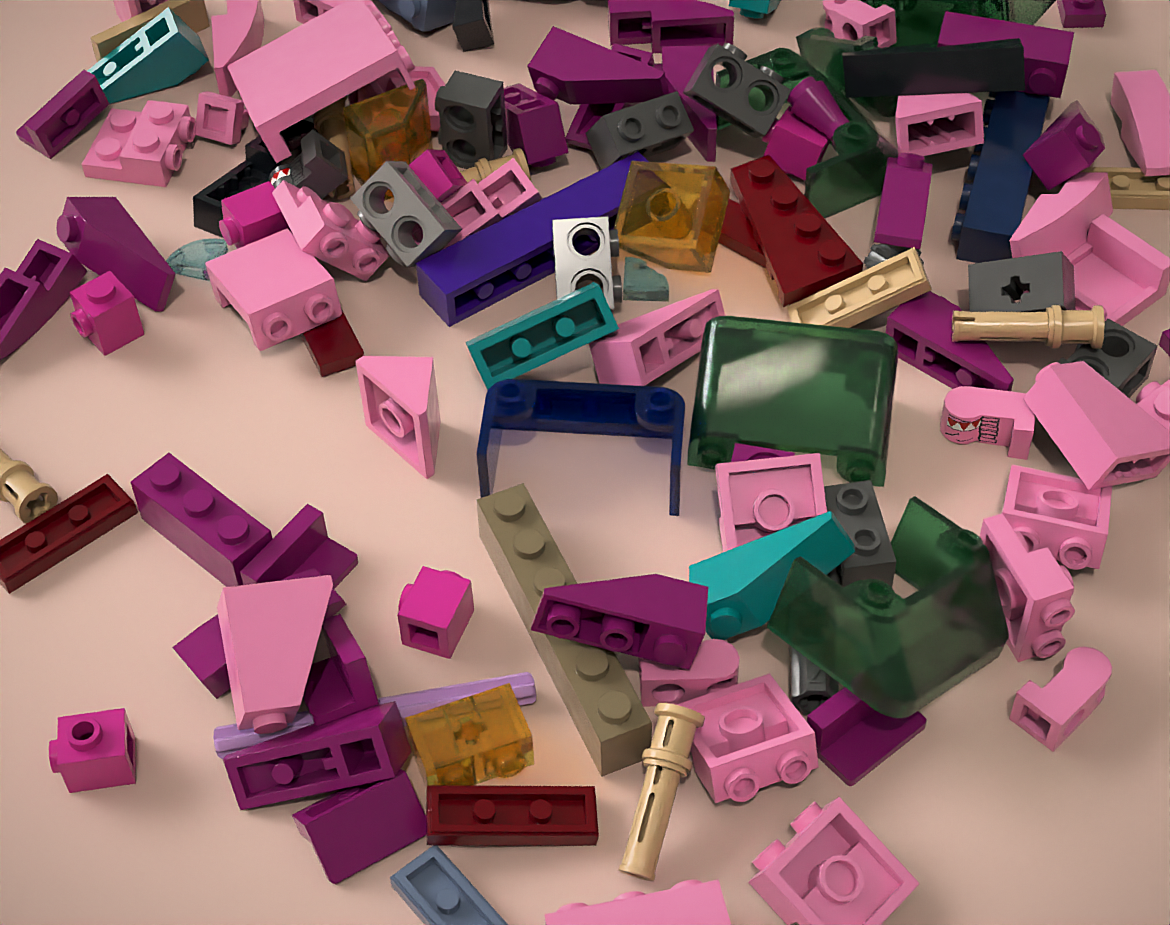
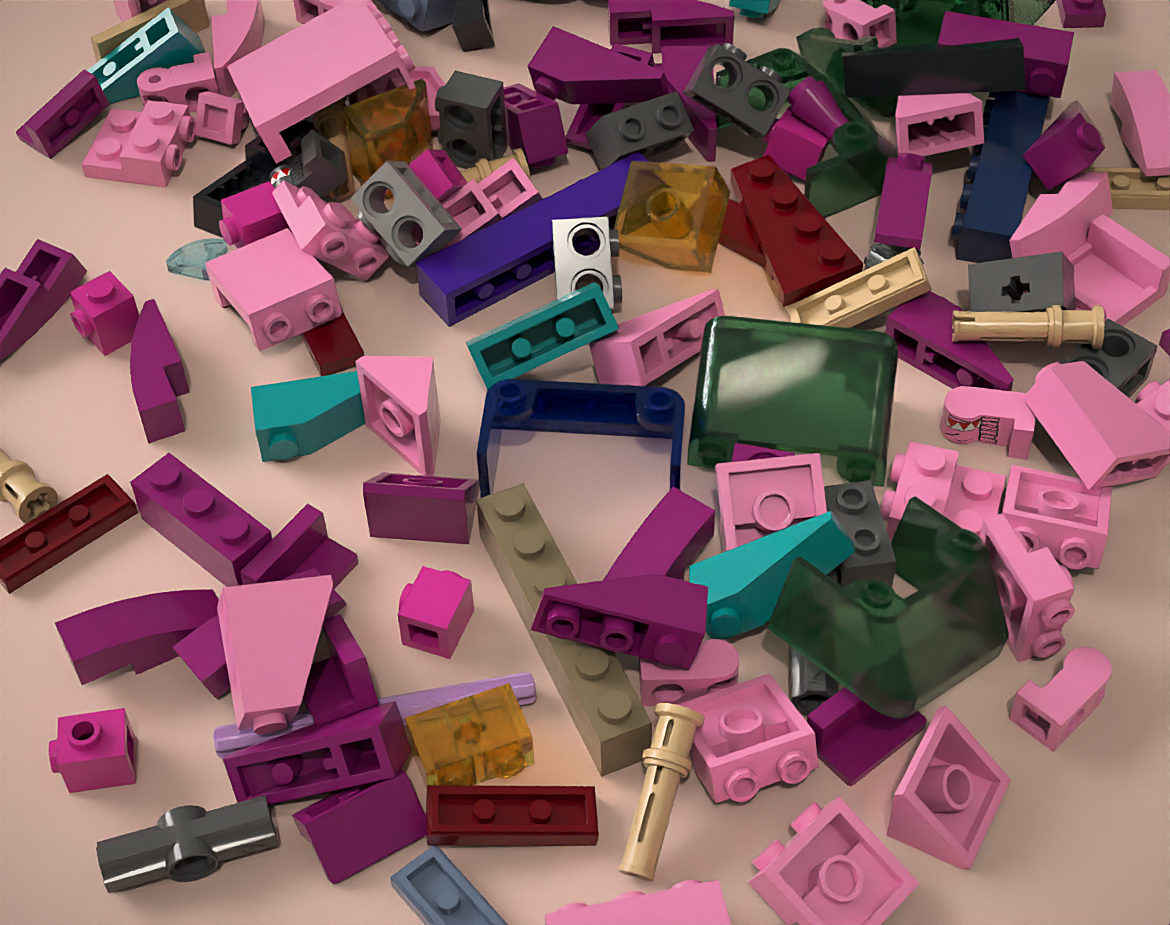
(110, 240): magenta slope -> none
(133, 631): none -> magenta slope
(156, 375): none -> magenta slope
(179, 83): none -> bright pink leg
(186, 844): none -> dark grey piece
(305, 414): none -> teal slope
(421, 507): none -> magenta slope
(643, 282): clear light blue tile -> none
(666, 538): none -> magenta slope
(947, 793): none -> bright pink slope
(951, 489): none -> bright pink plate

